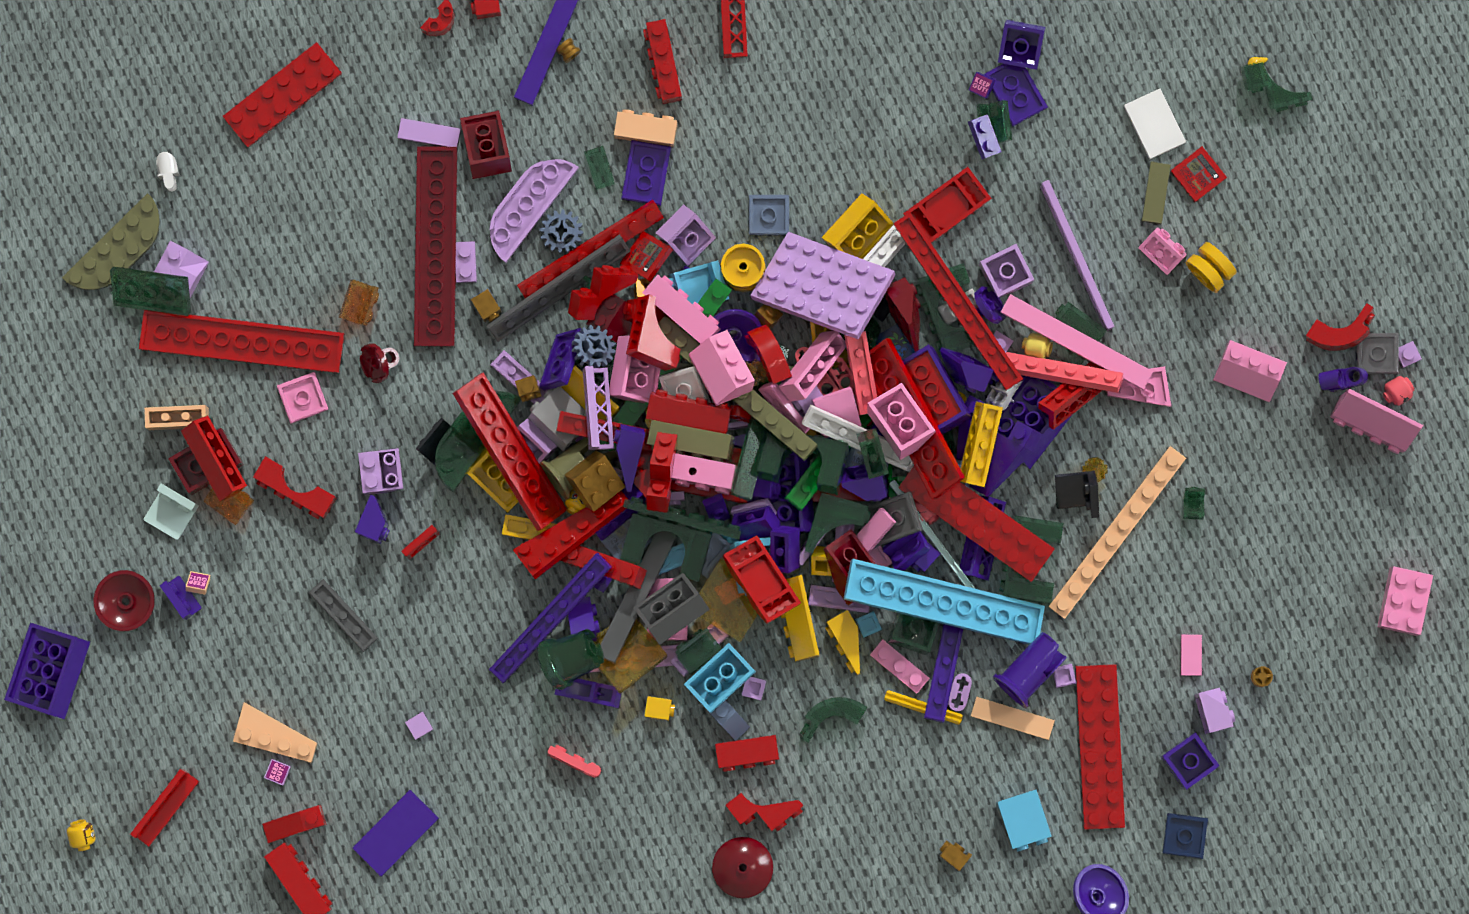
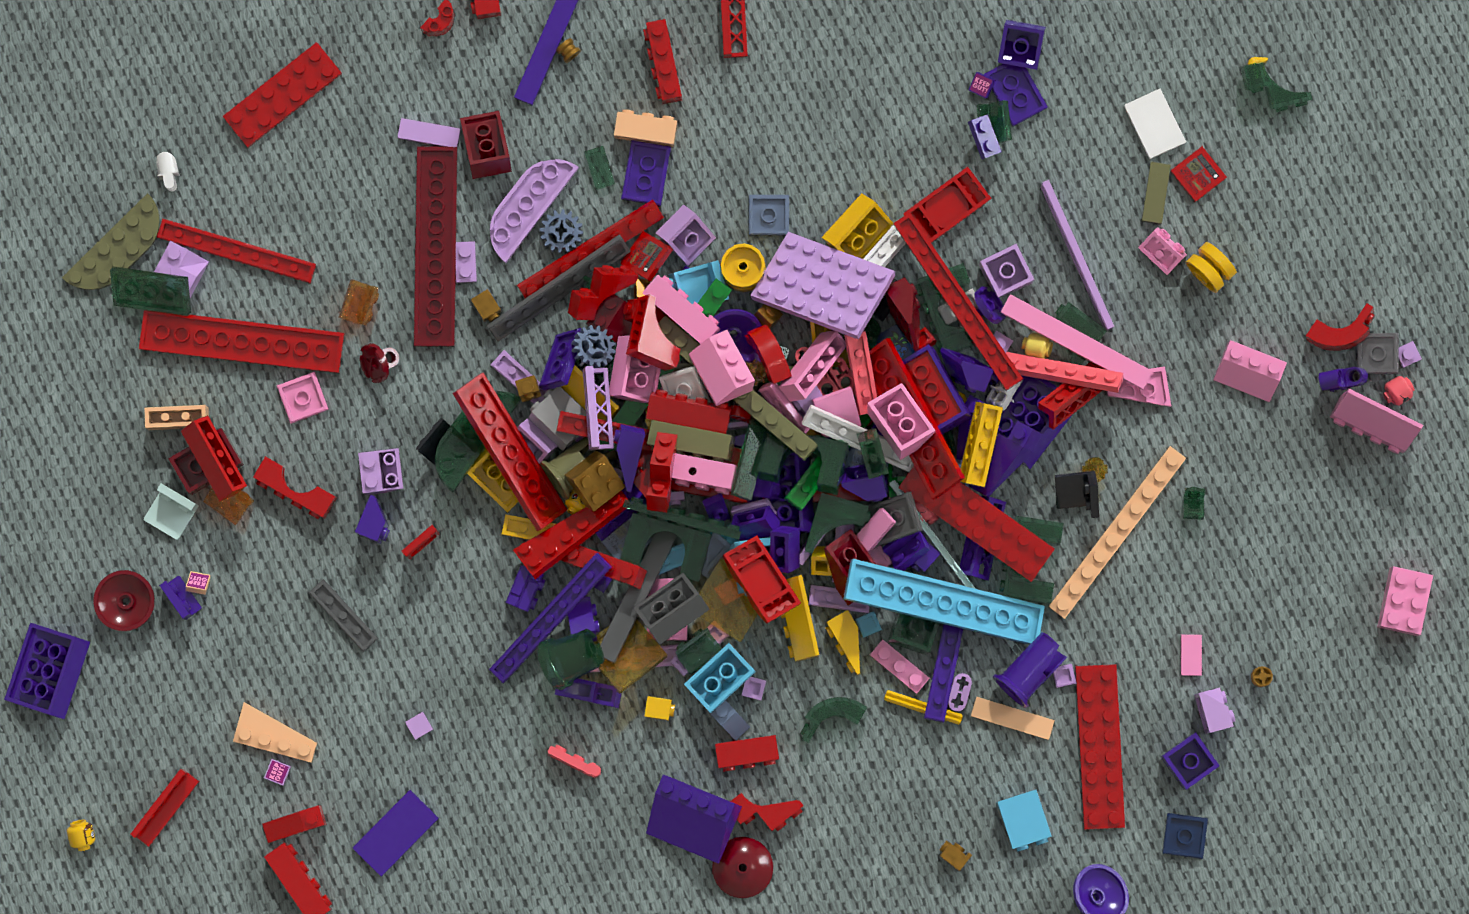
(236, 251): none -> red tile
(524, 590): none -> dark purple brick
(692, 818): none -> dark purple slope
(926, 338): none -> red tile

